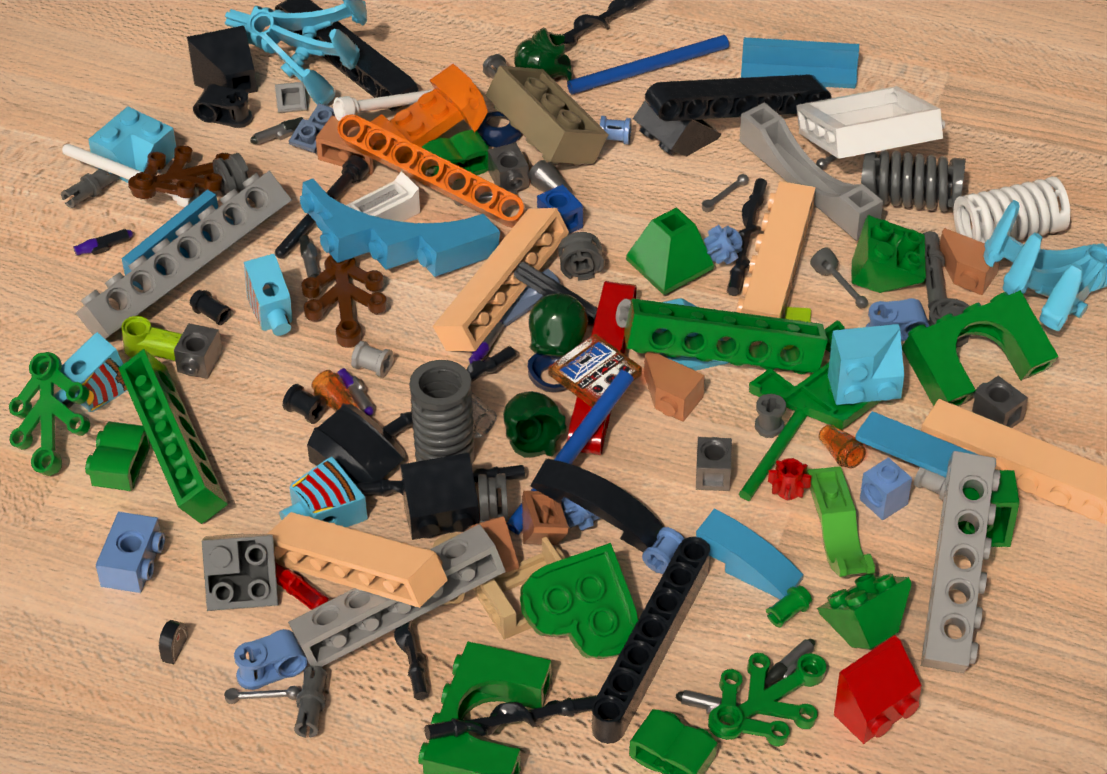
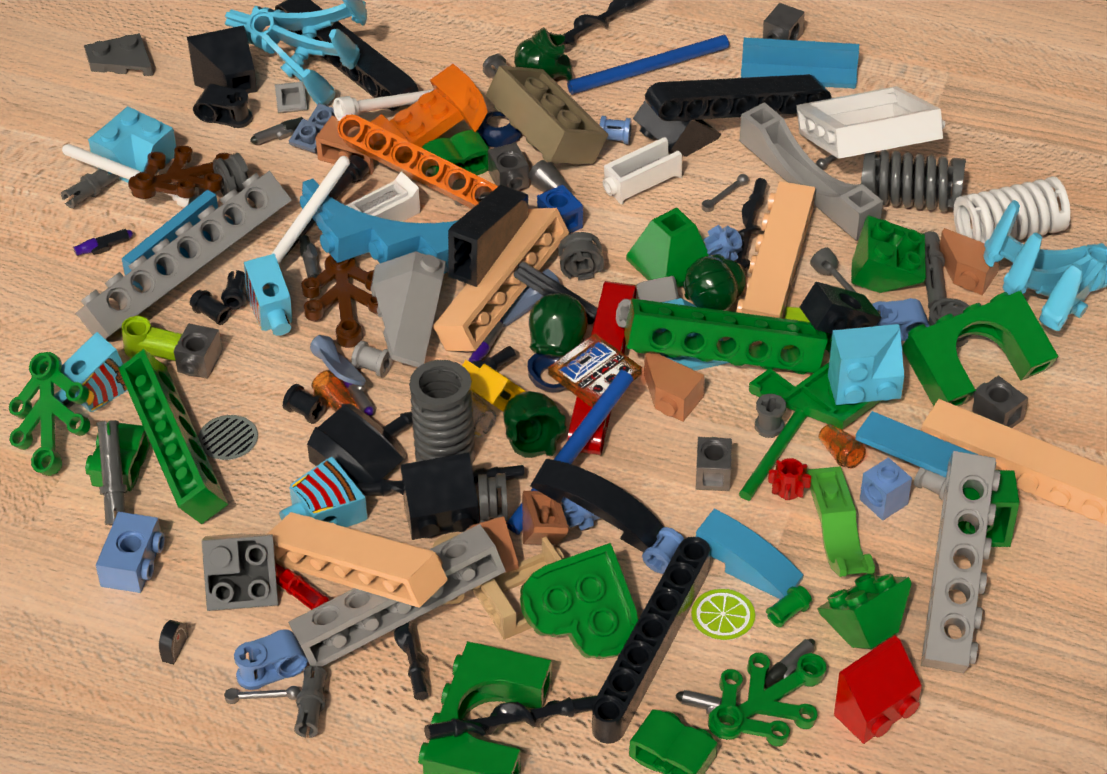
(111, 470): none -> dark grey pin
(119, 55): none -> dark grey wing
(228, 437): none -> light grey sticker
(234, 294): none -> black pin
(311, 208): none -> white piece
(325, 349): none -> sand blue piece
(407, 302): none -> light grey wedge
(484, 234): none -> black slope
(491, 385): none -> yellow piece
(641, 170): none -> white window
(658, 289): none -> light grey slope
(714, 282): none -> dark green hair
(723, 614): none -> lime sticker
(784, 23): none -> flat silver brick
(838, 309): none -> black brick

